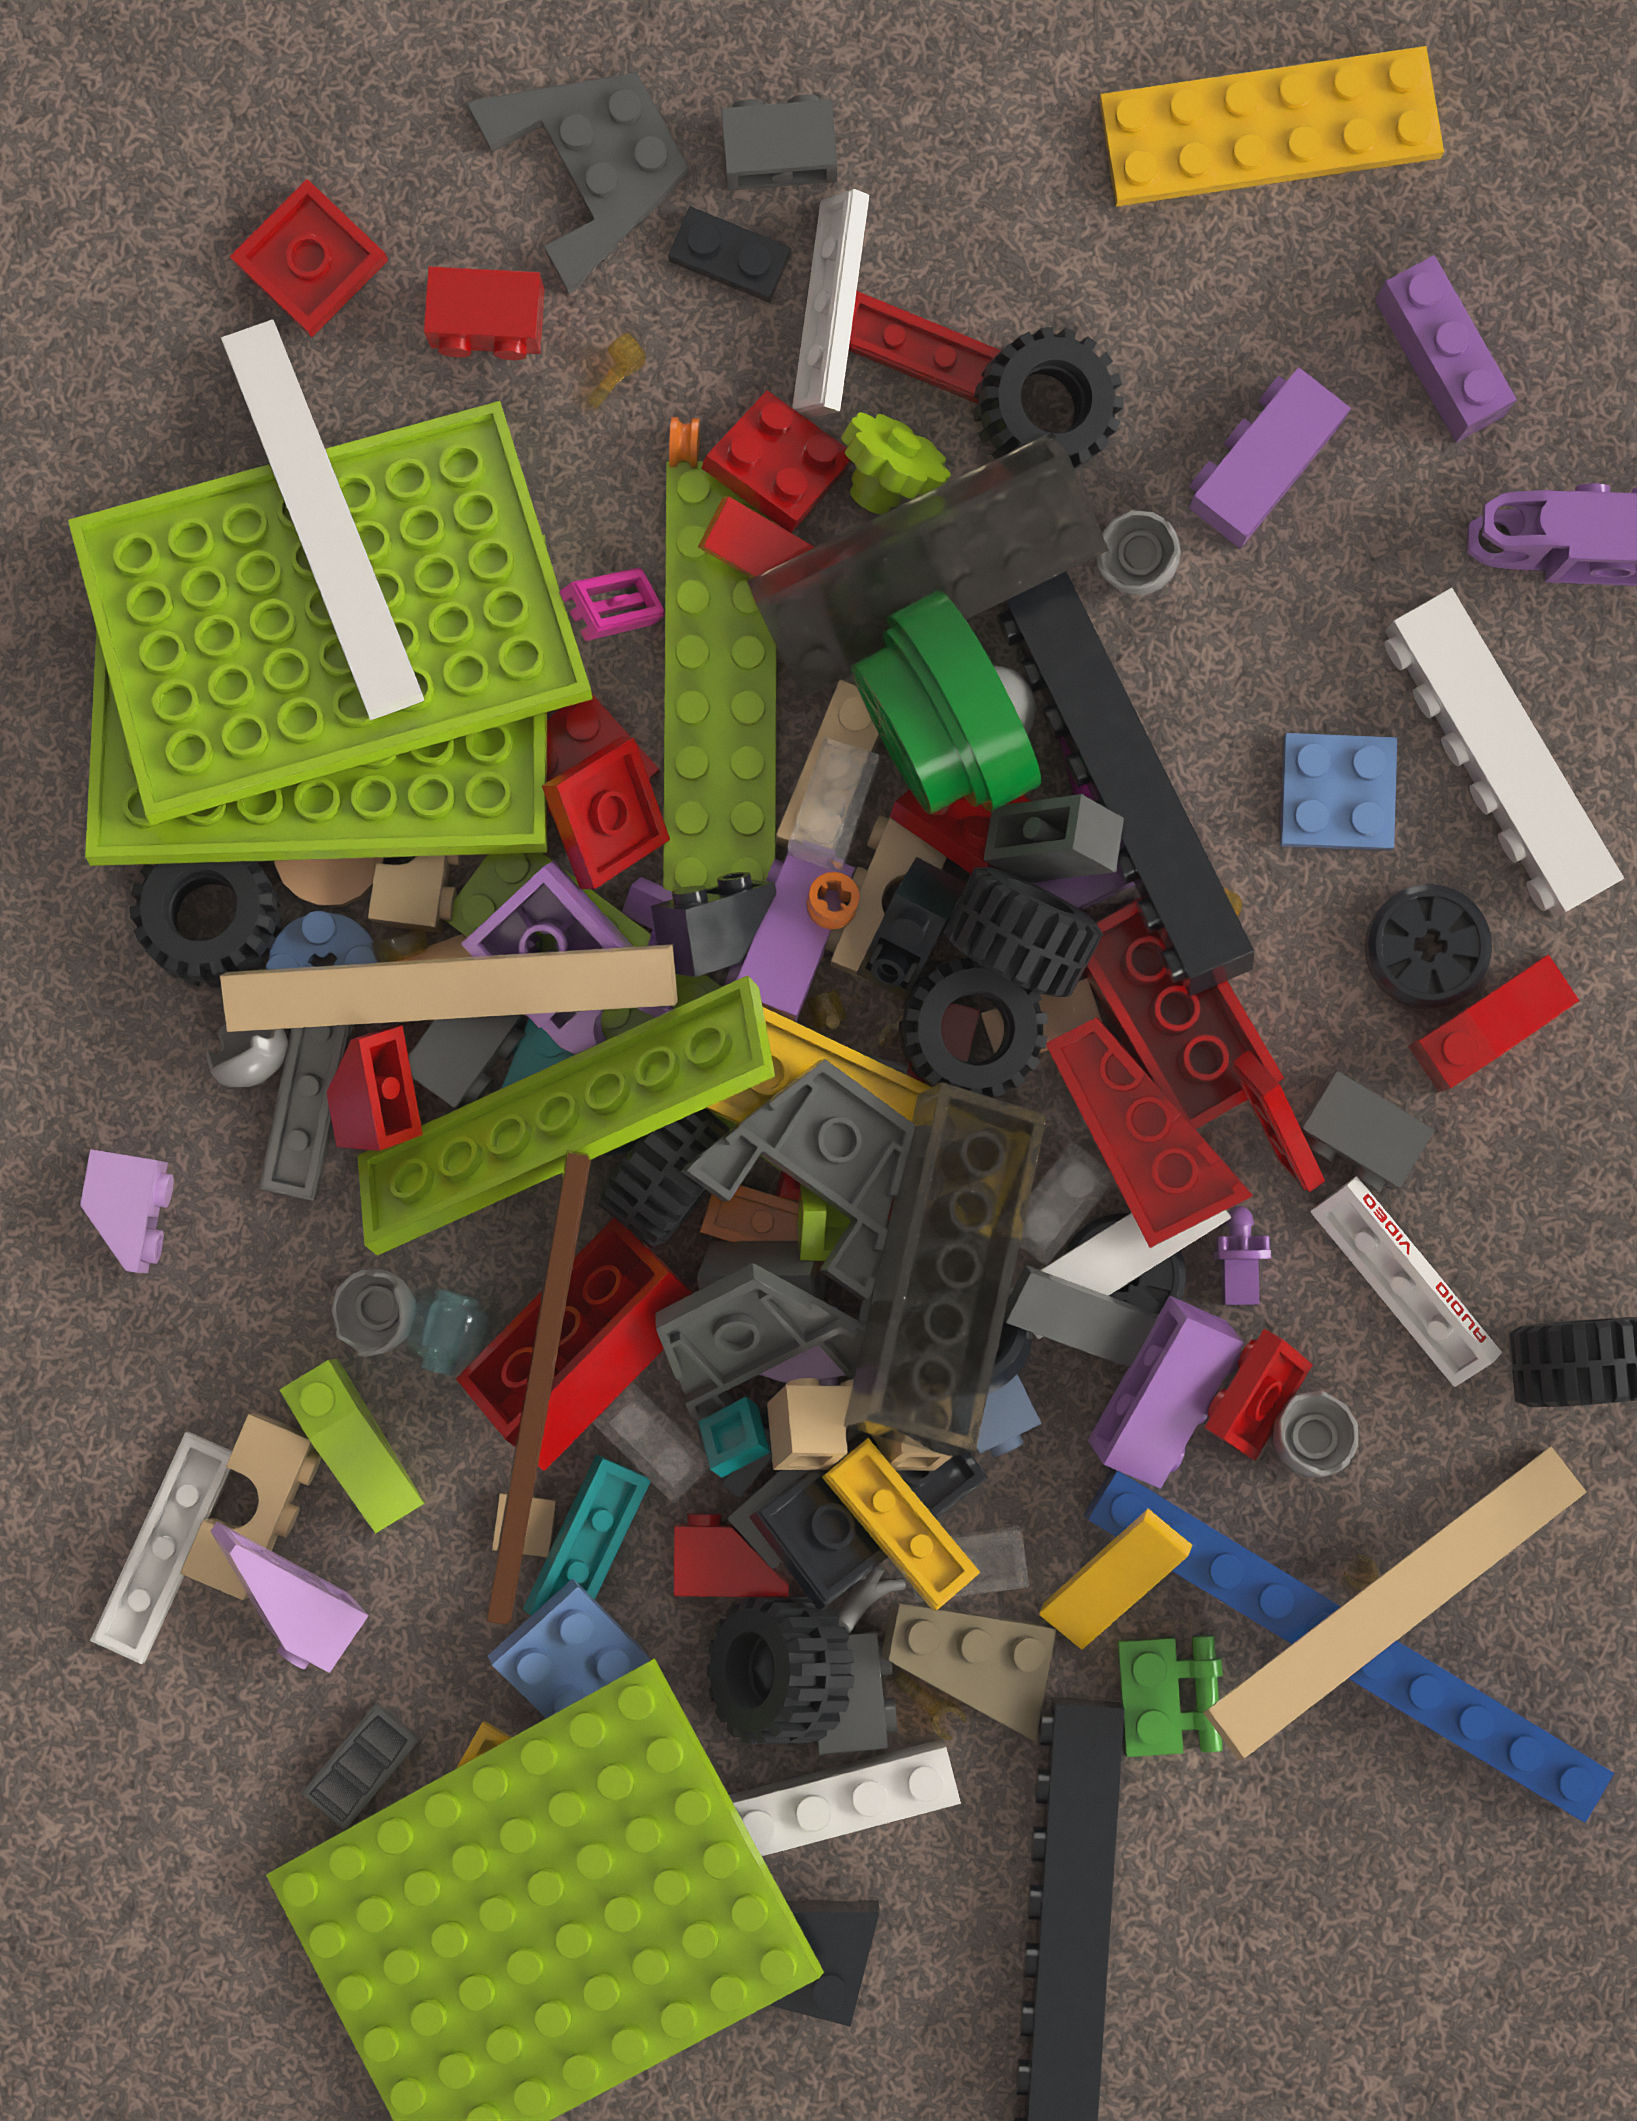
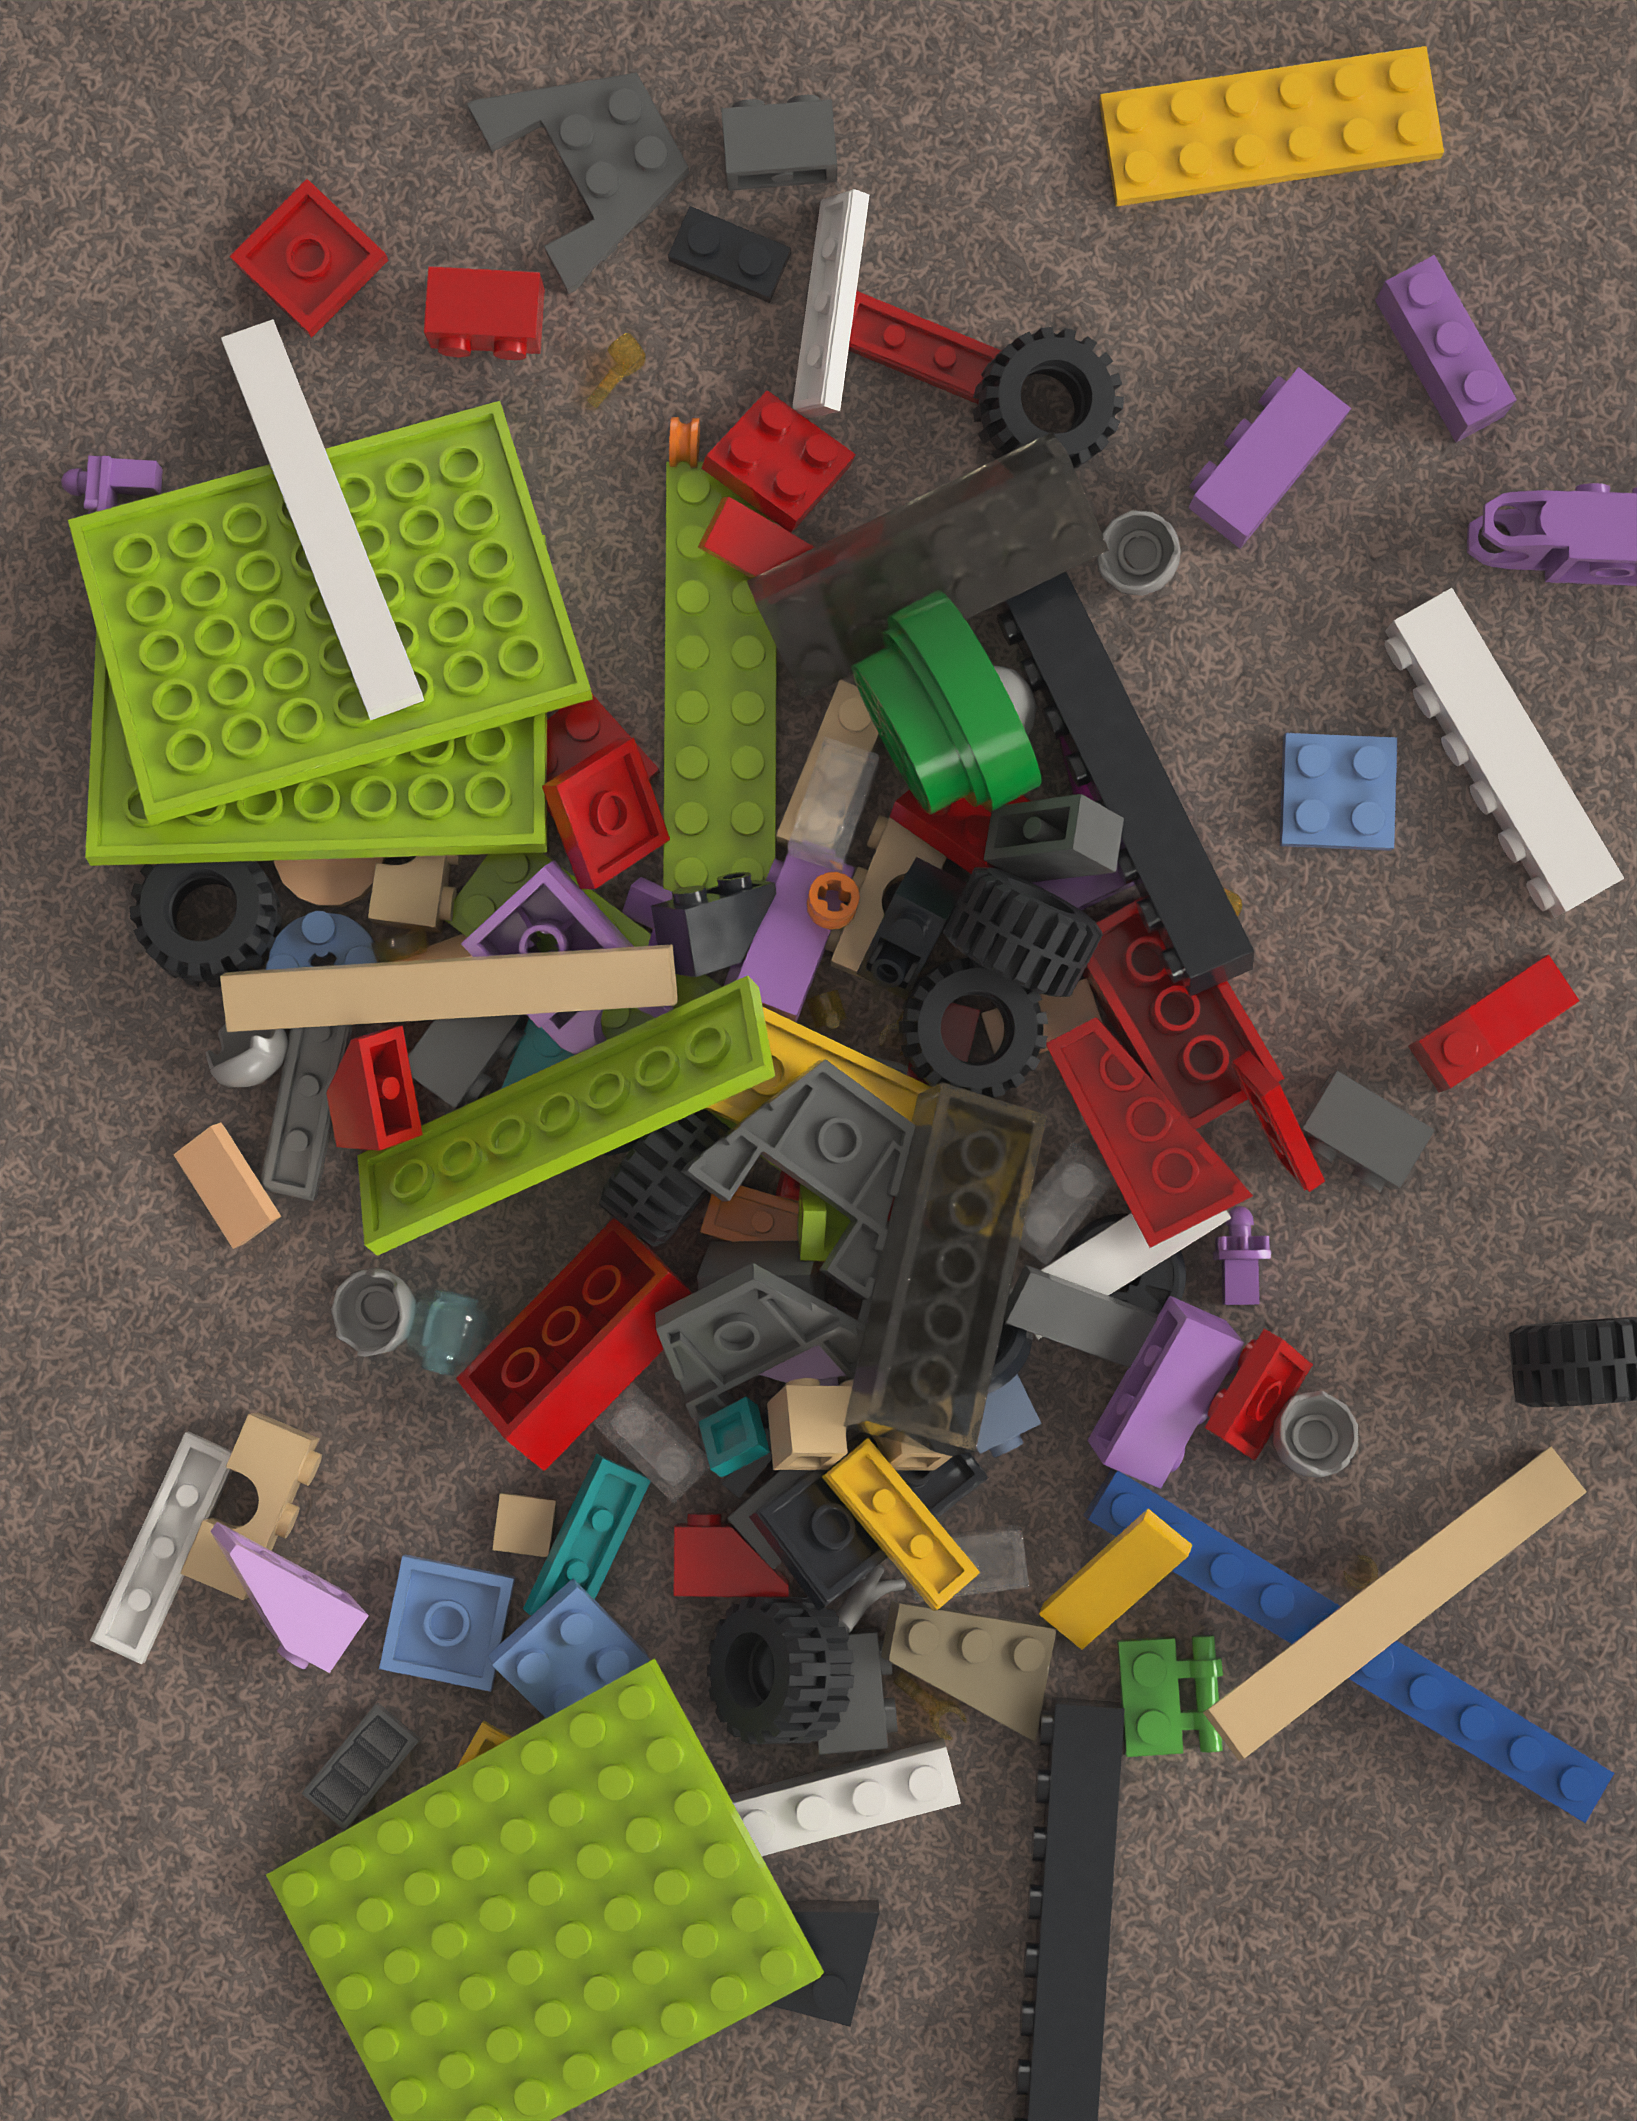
(112, 476): none -> medium lavender piece
(124, 1204): lavender slope -> none
(227, 1185): none -> light nougat tile
(352, 1444): lime slope -> none
(446, 1622): none -> medium blue plate
(538, 1387): reddish brown tile -> none
(591, 611): dark pink tile -> none
(890, 462): lime plant -> none
(1406, 1282): white plate -> none
(1448, 974): black wheel -> none

